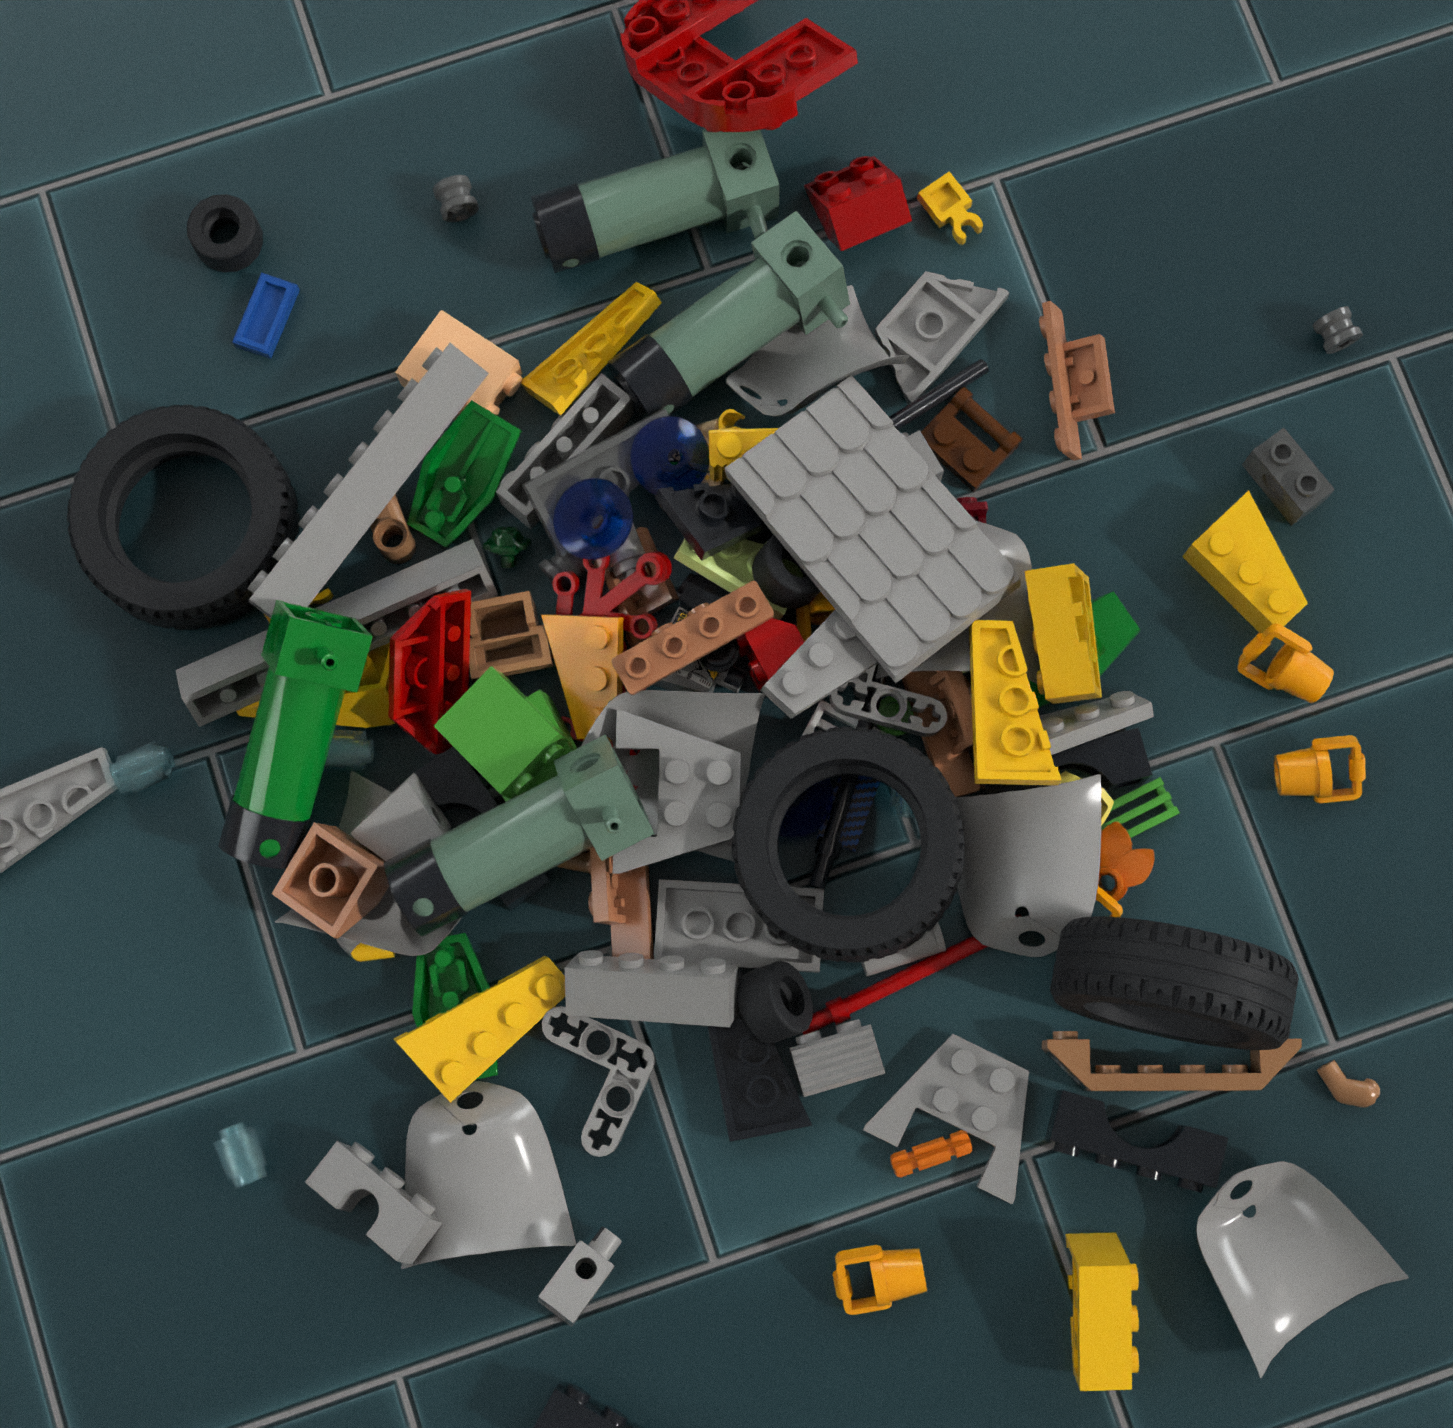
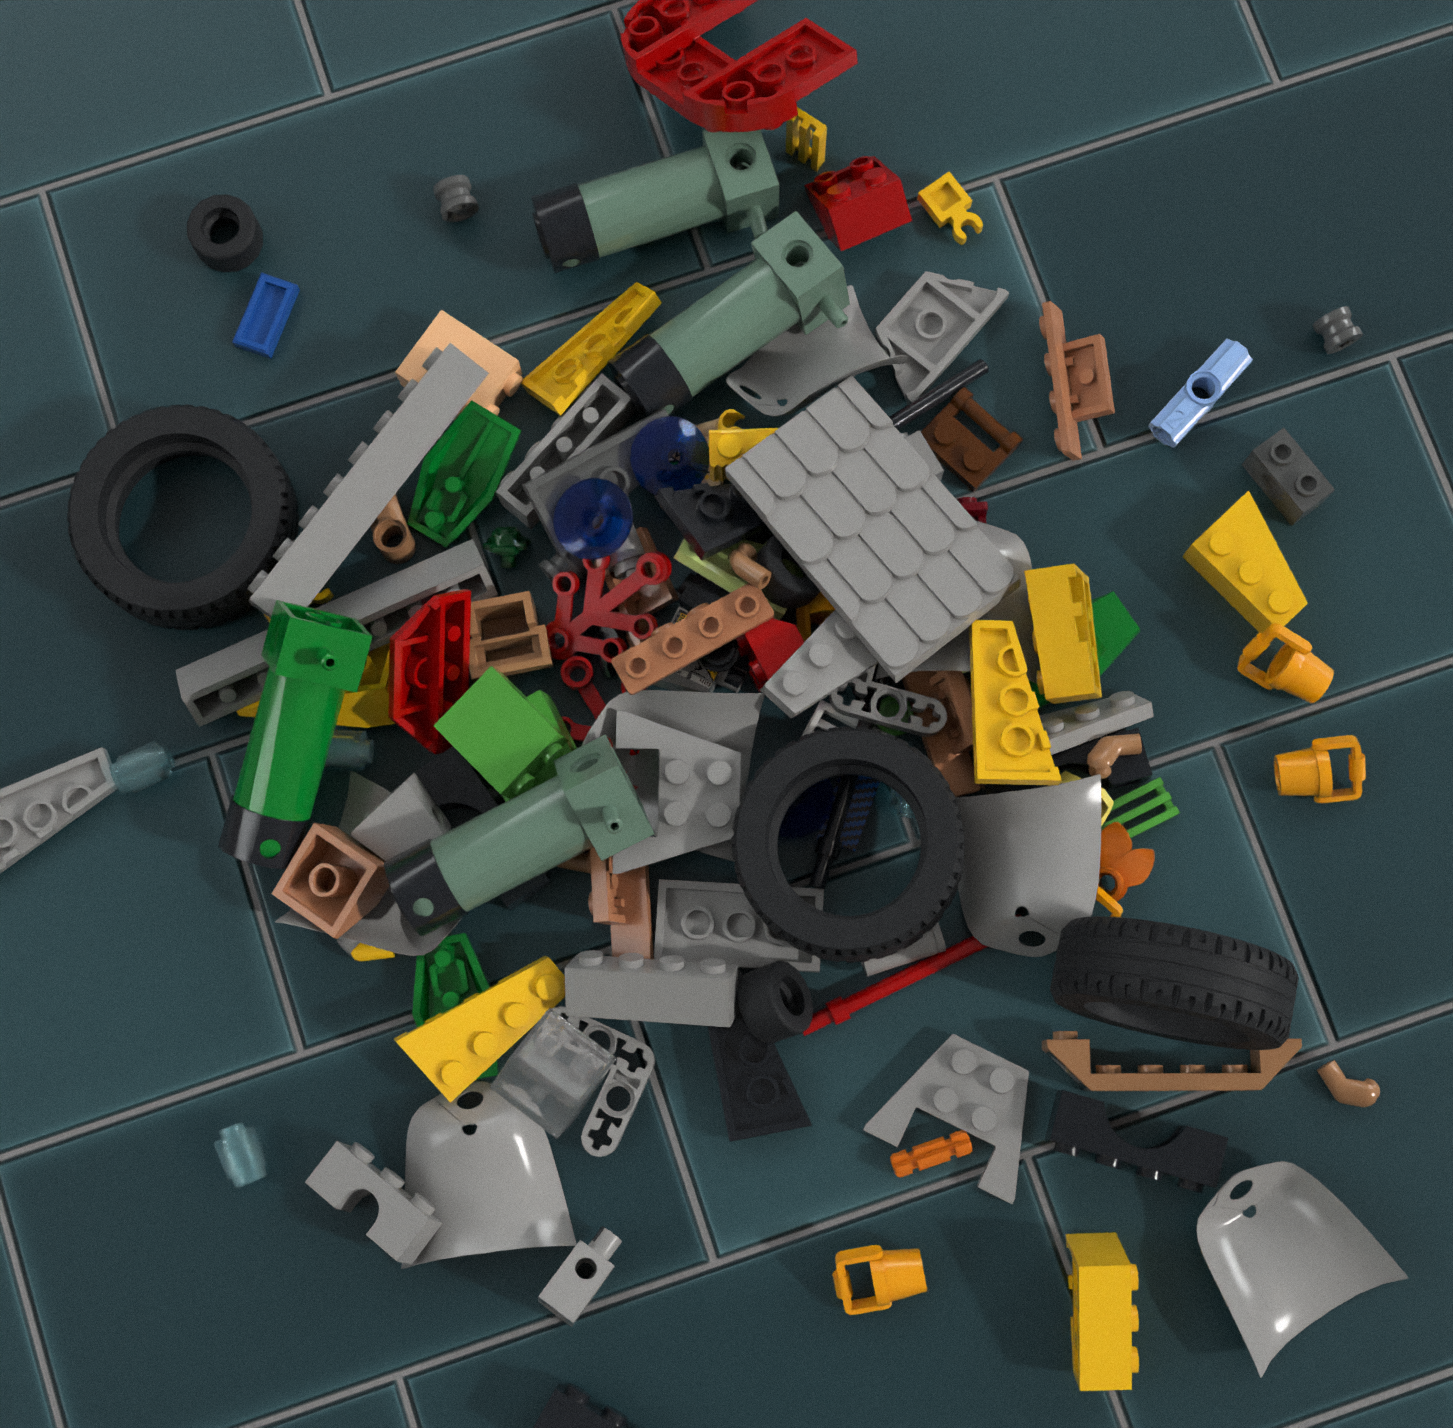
(553, 1073): none -> clear slope
(583, 661): light orange wing -> none
(744, 565): none -> medium nougat arm
(799, 136): none -> yellow tile
(836, 1059): light grey brick -> none
(1108, 750): none -> medium nougat arm
(1215, 378): none -> light blue piece

